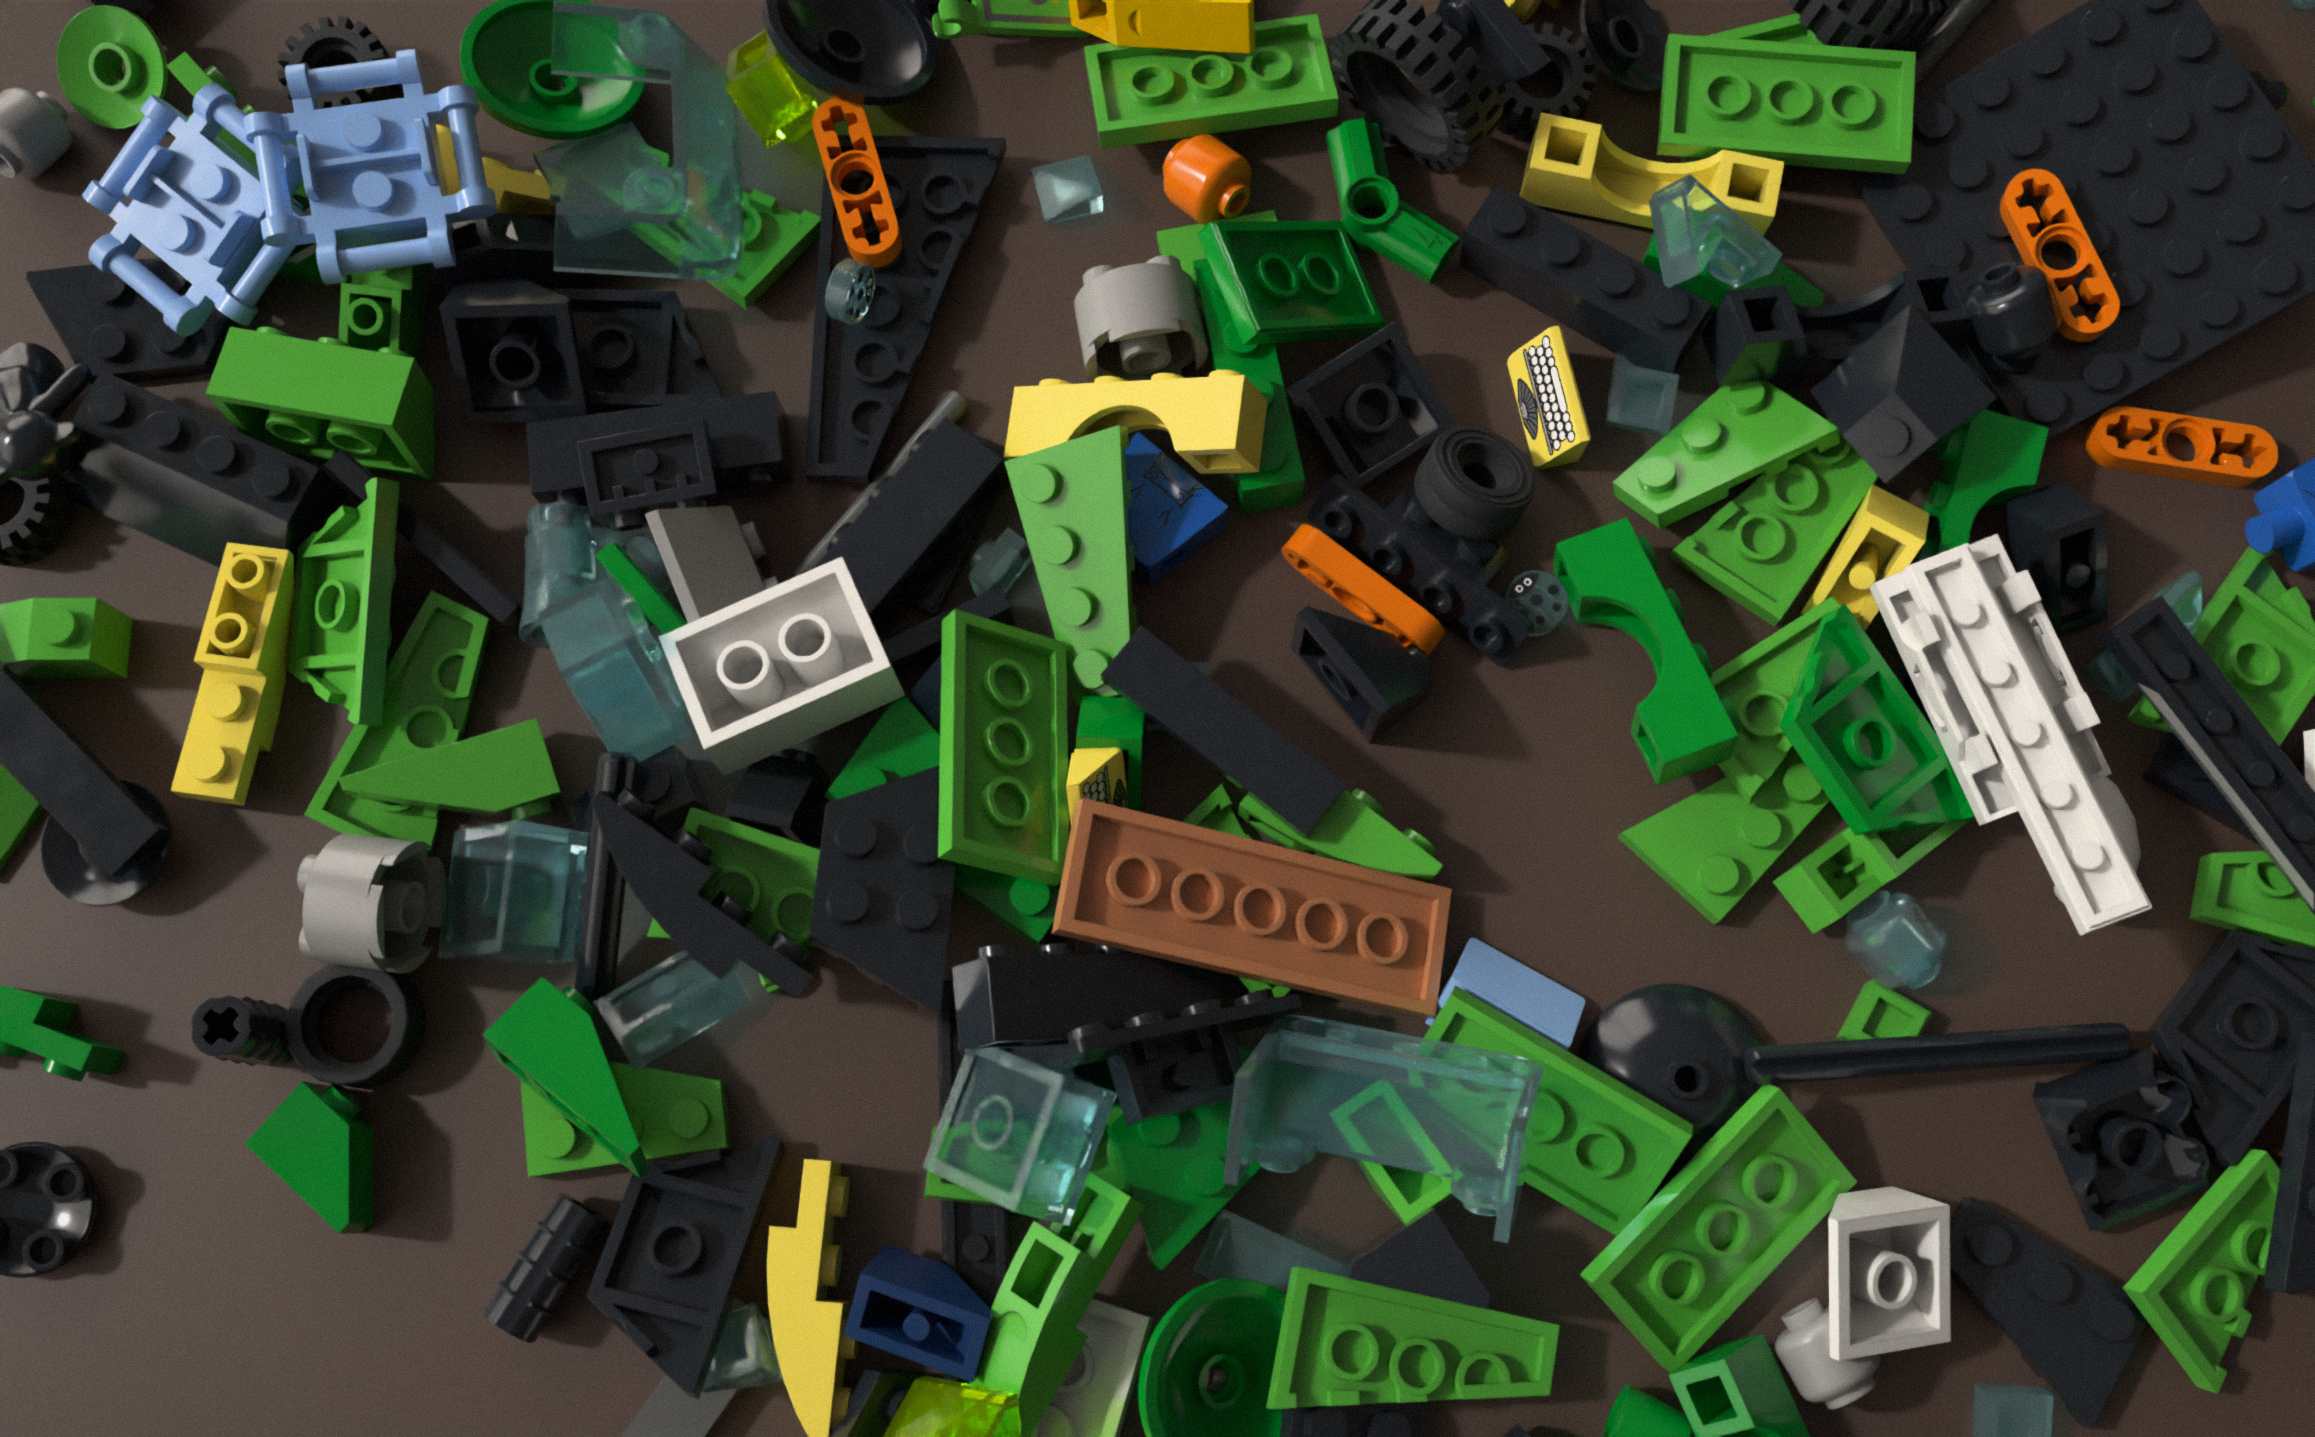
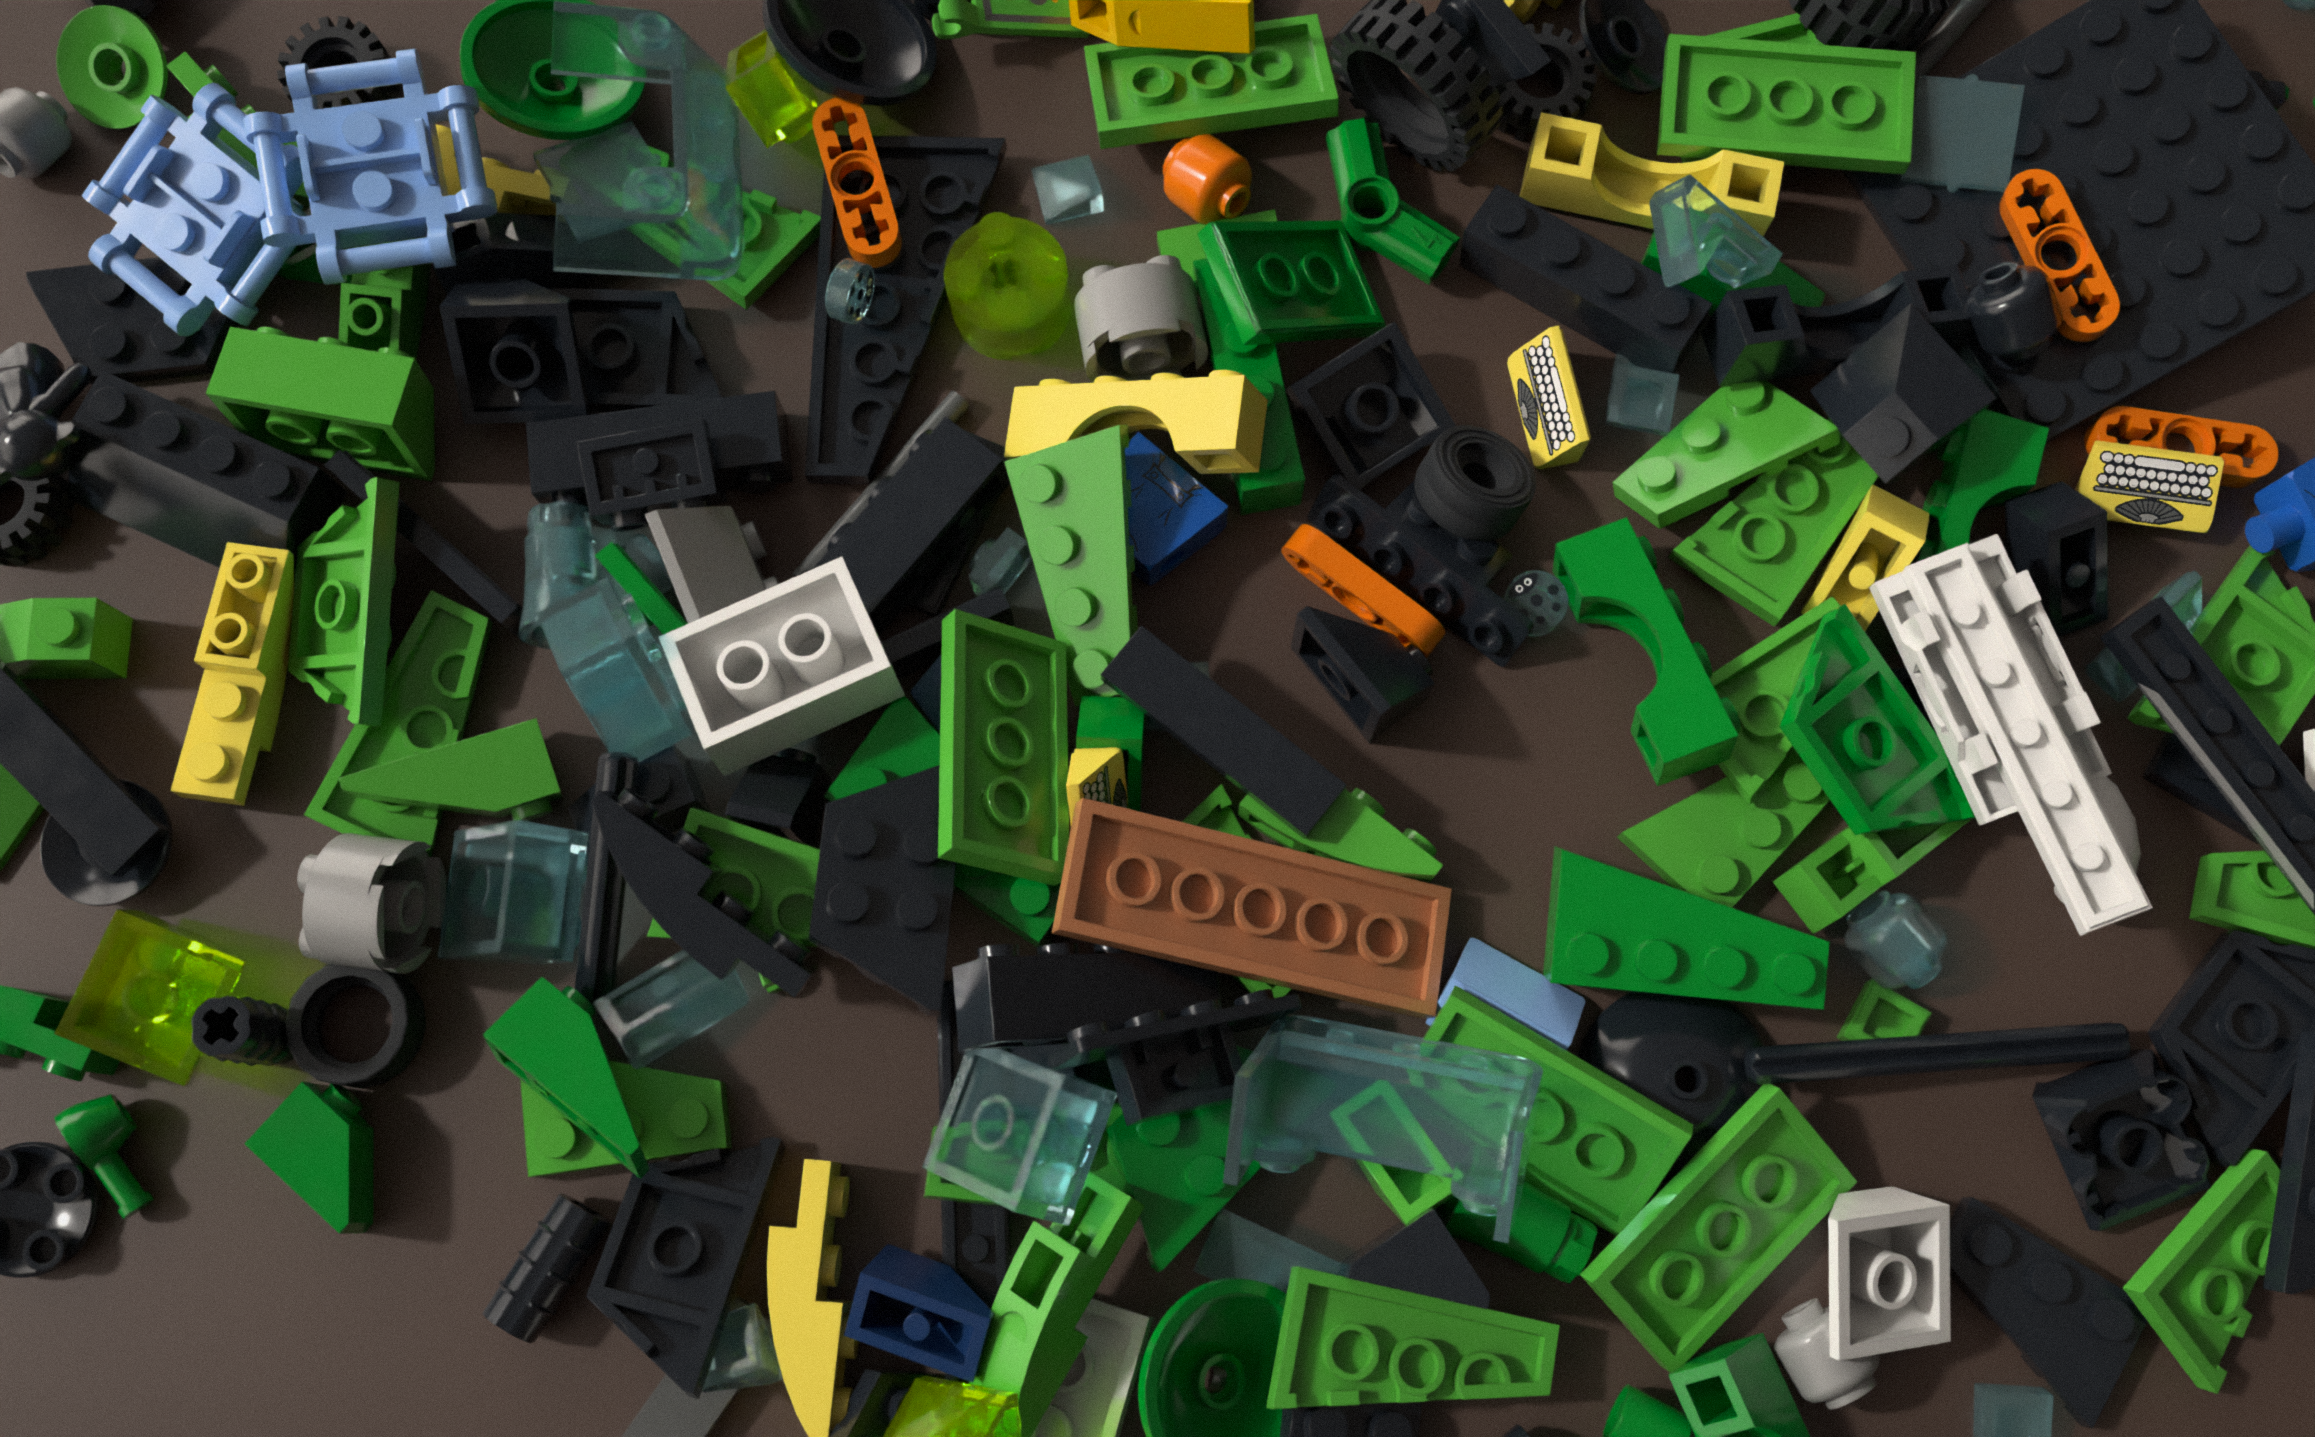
(95, 1134): none -> green bar
(144, 992): none -> clear neon green slope
(1008, 287): none -> clear neon green brick
(1542, 1235): none -> green plant
(1654, 938): none -> green wedge
(1964, 133): none -> clear light blue piece
(2152, 485): none -> slope

